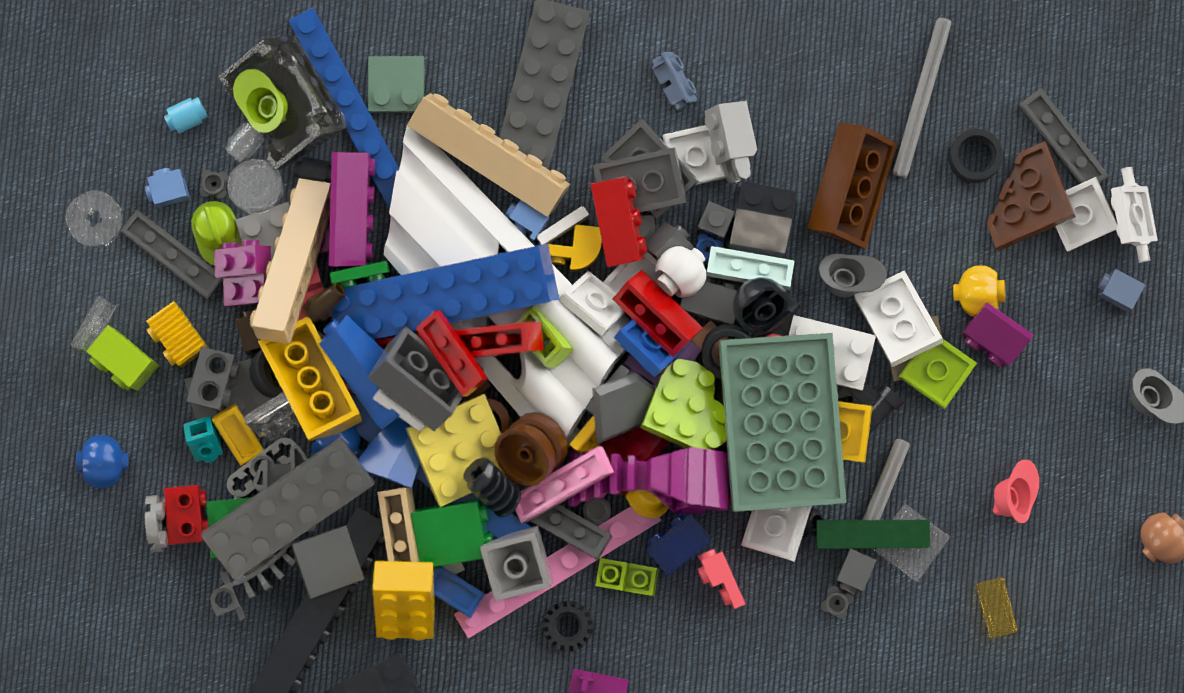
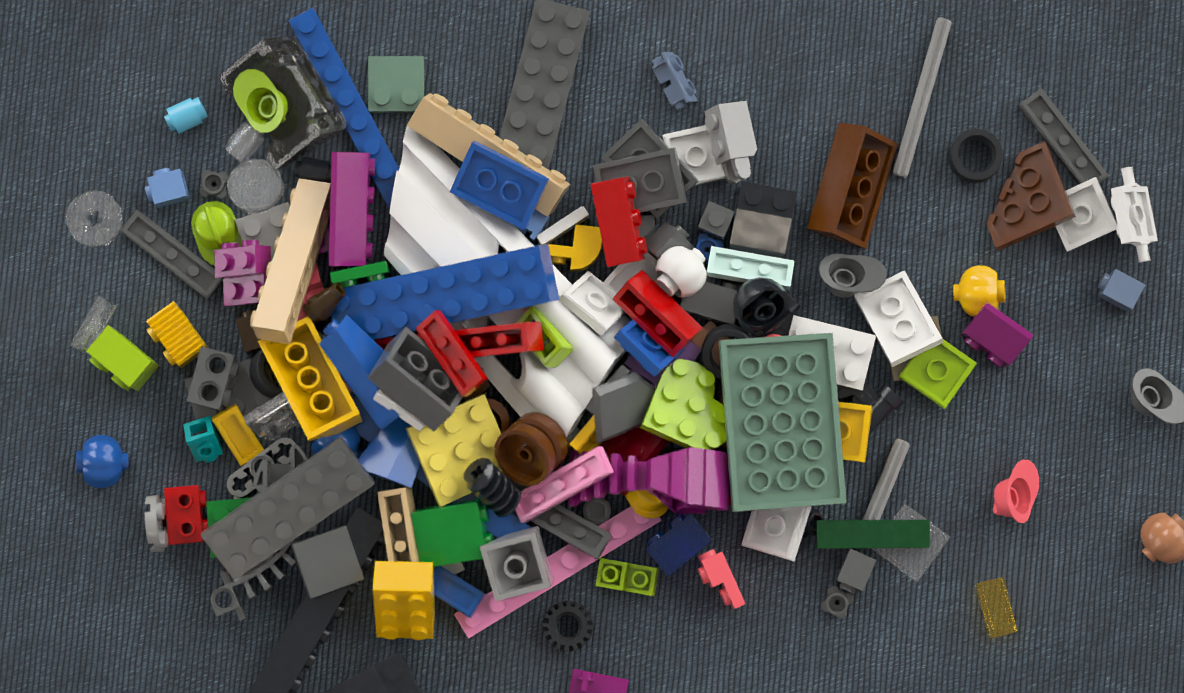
(499, 185): none -> blue plate

